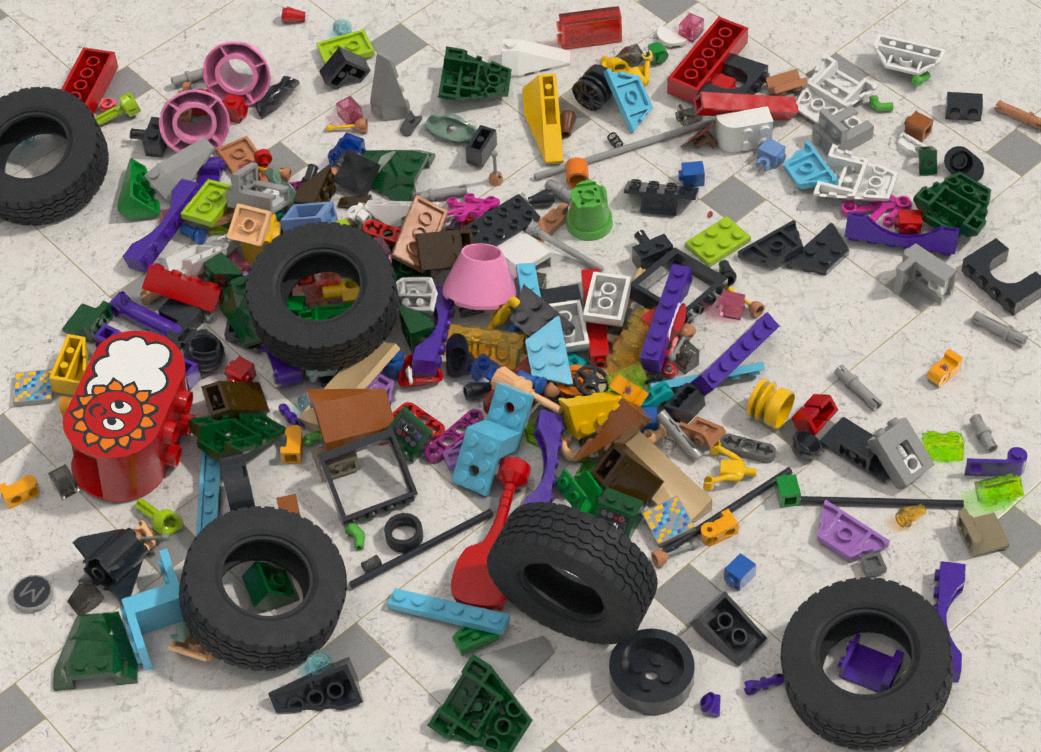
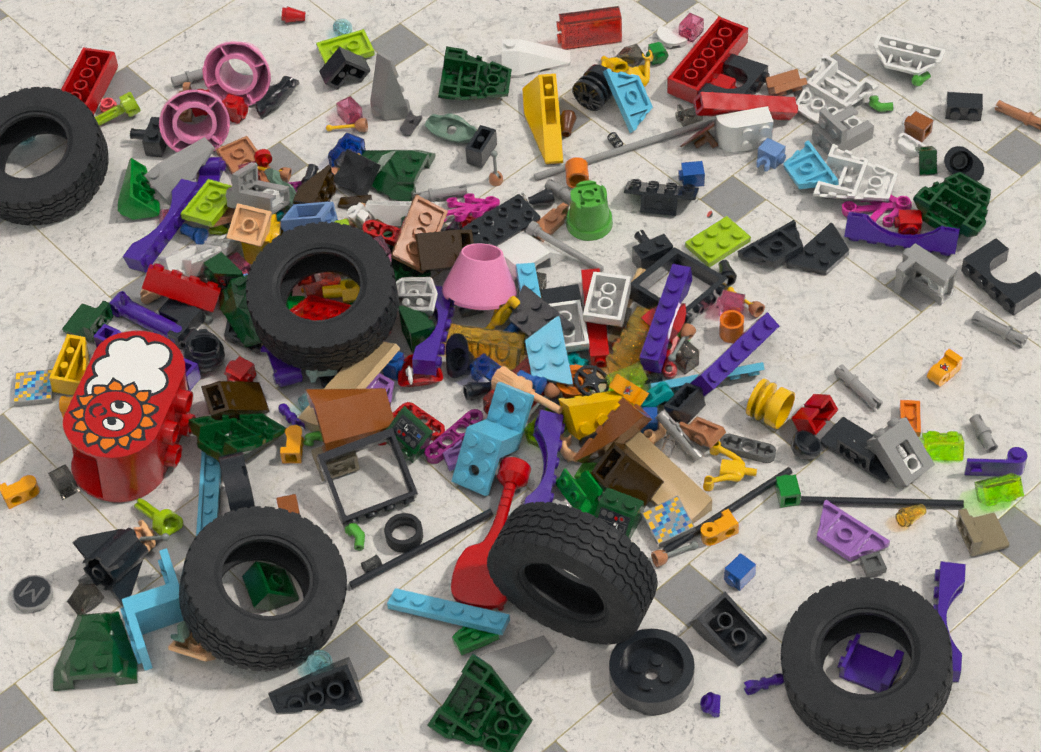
(319, 308): none -> red tile
(731, 326): none -> orange piece
(911, 410): none -> orange plate

